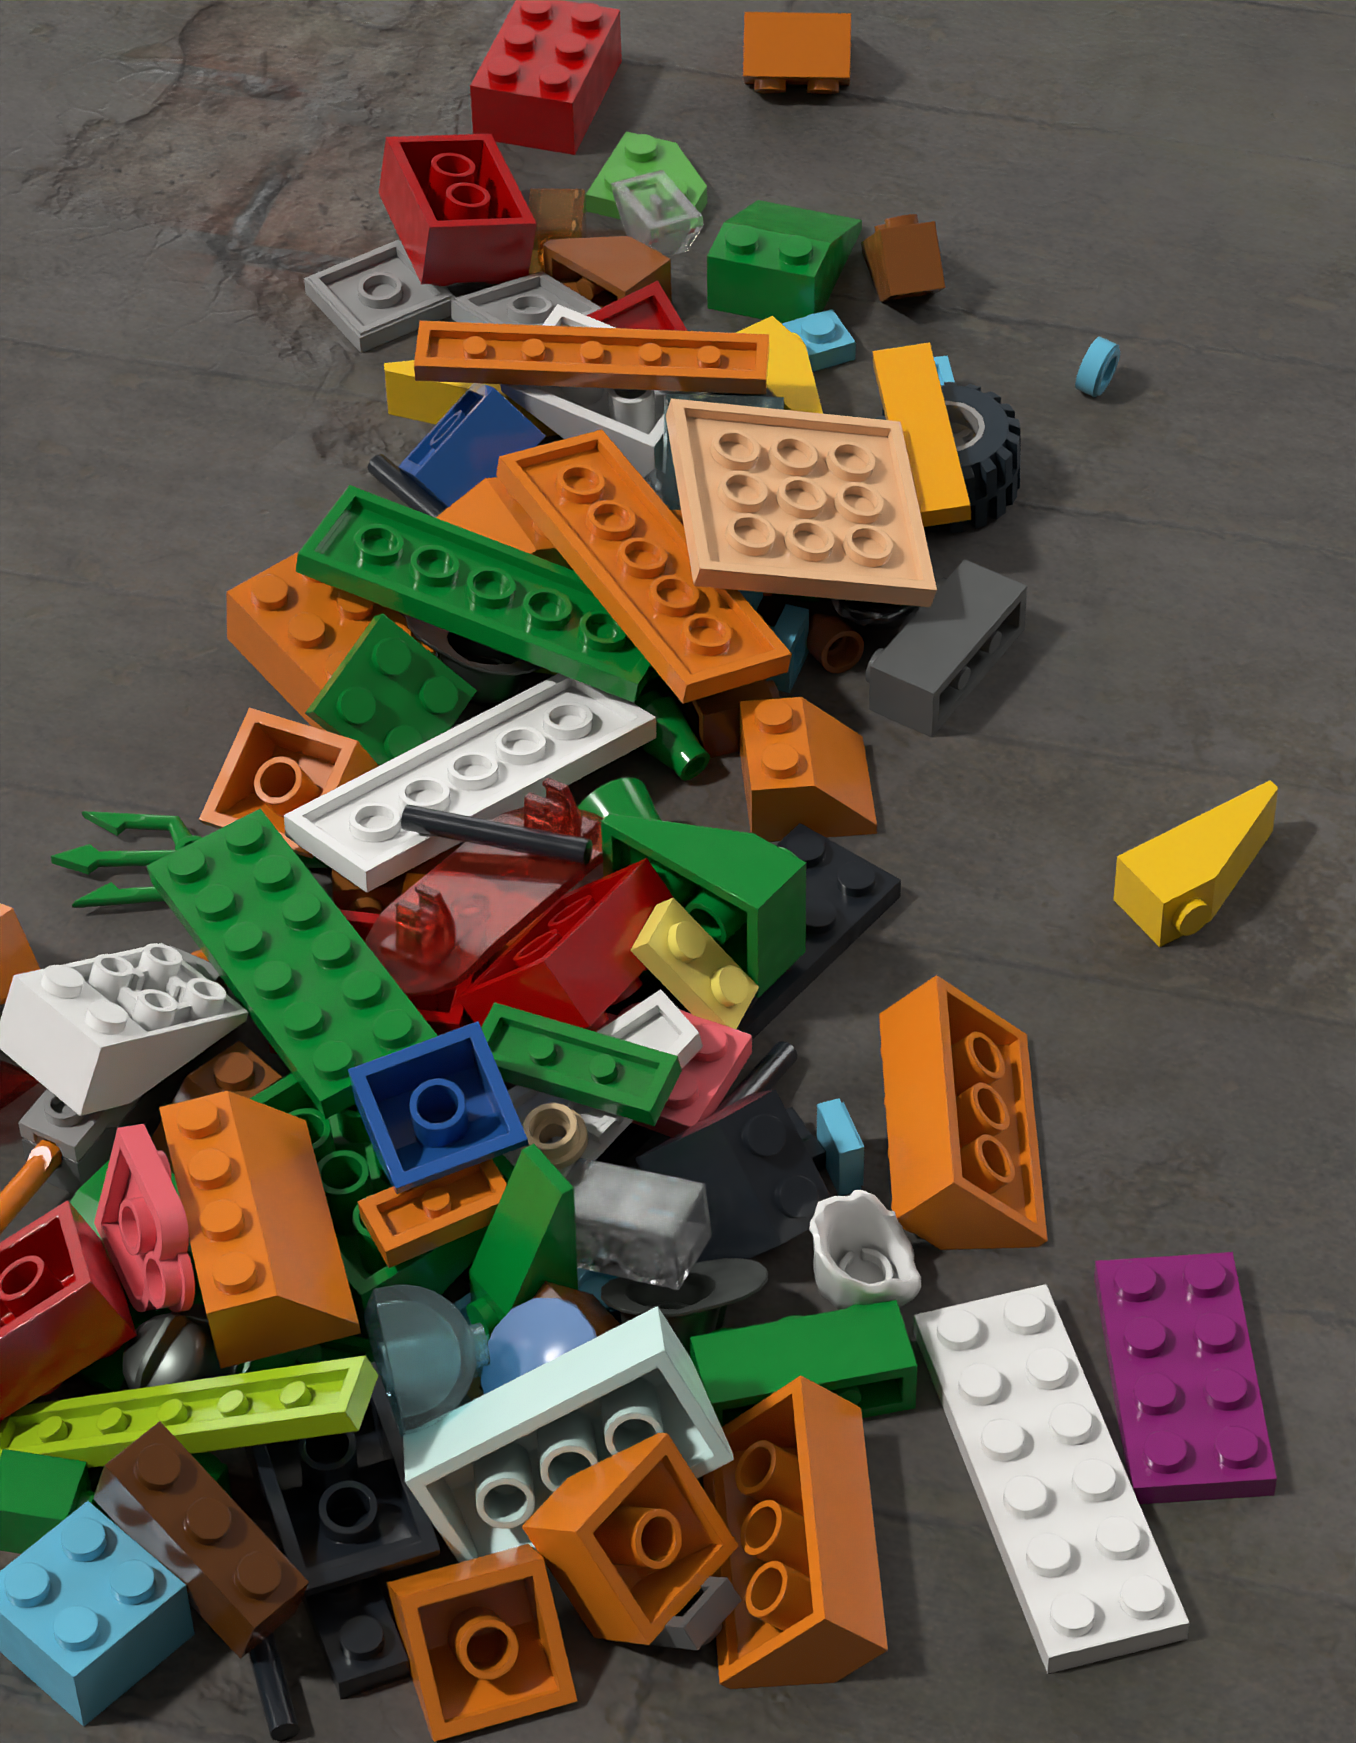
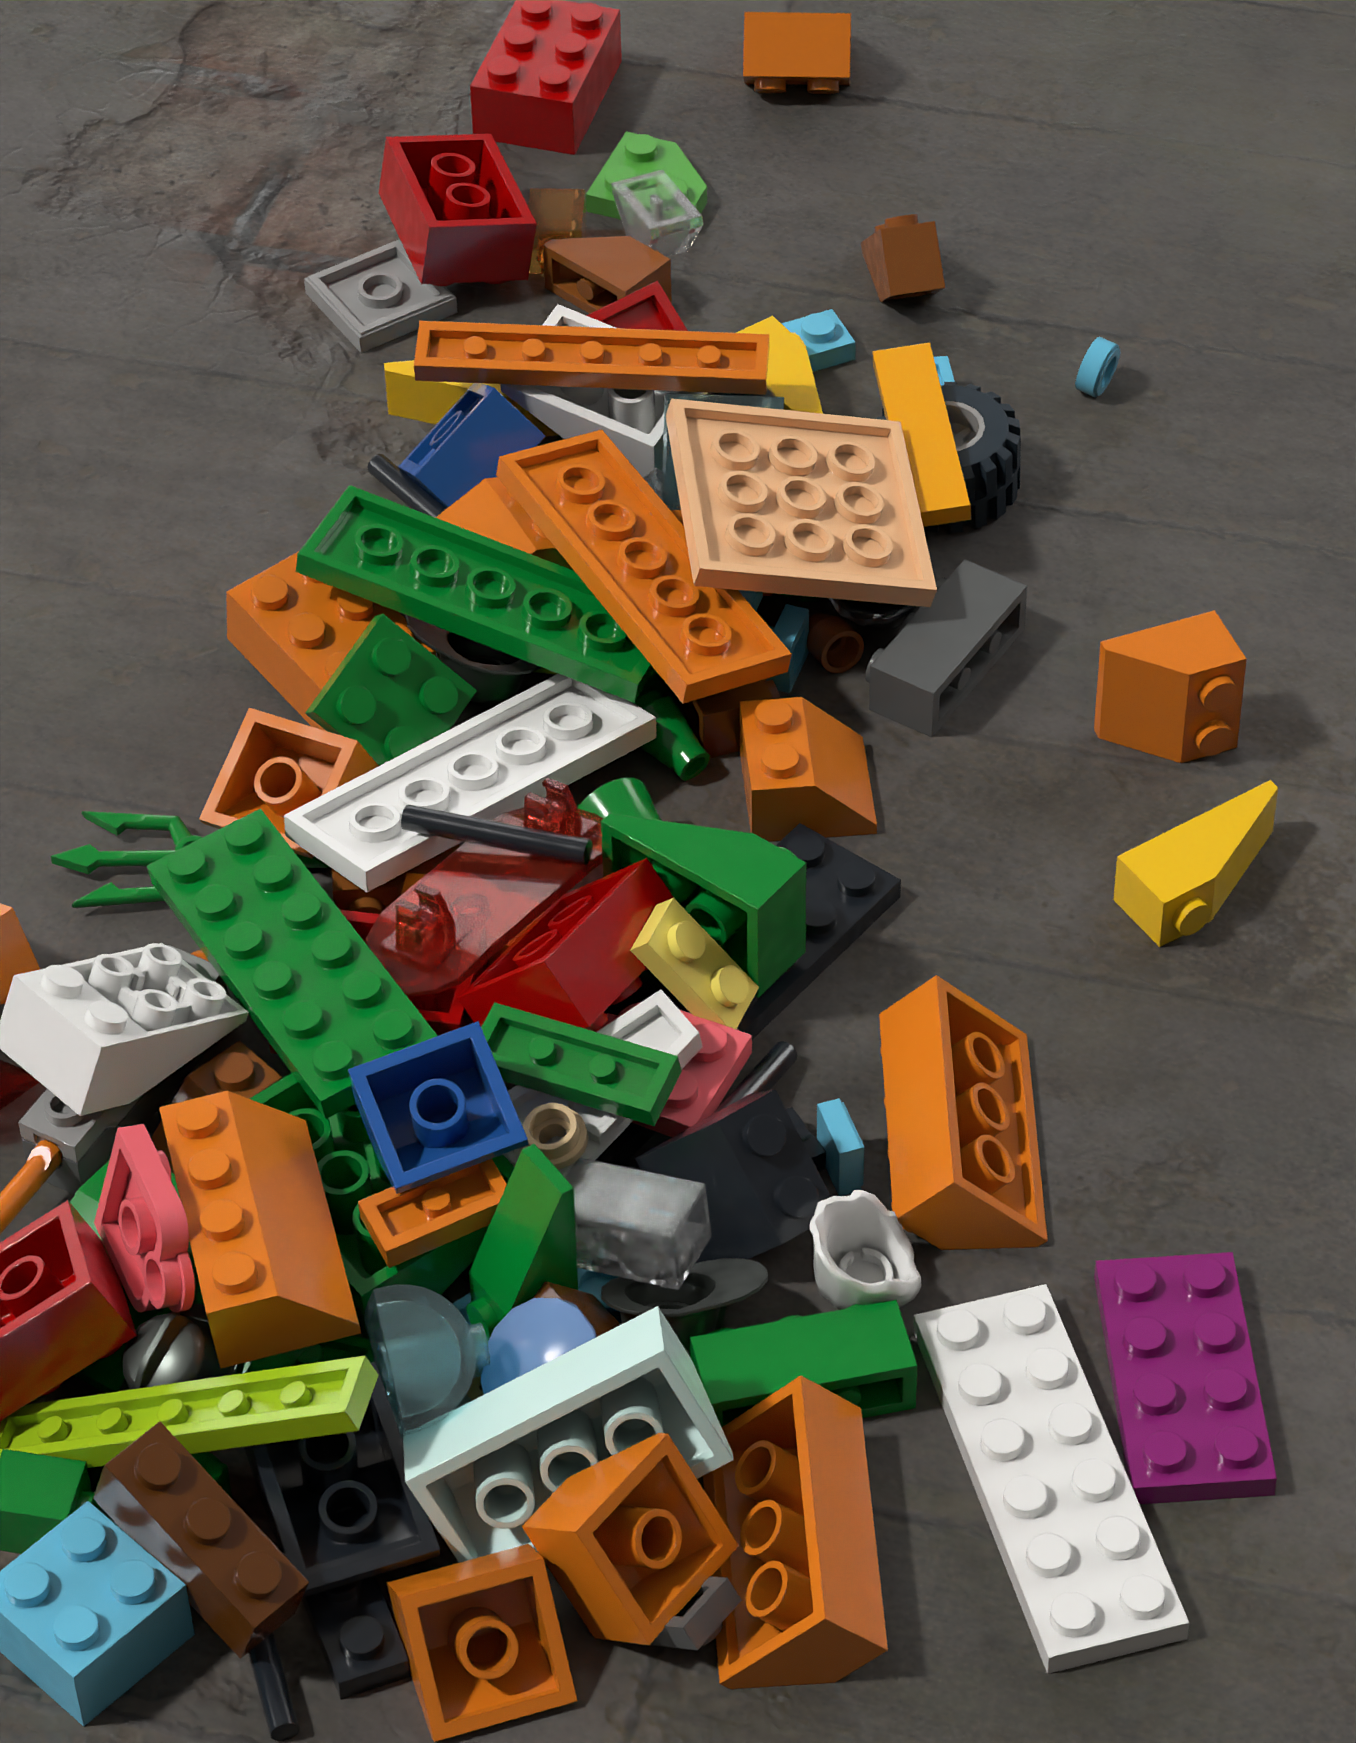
(519, 301): light grey tile -> none
(778, 261): green slope -> none
(1172, 689): none -> orange slope

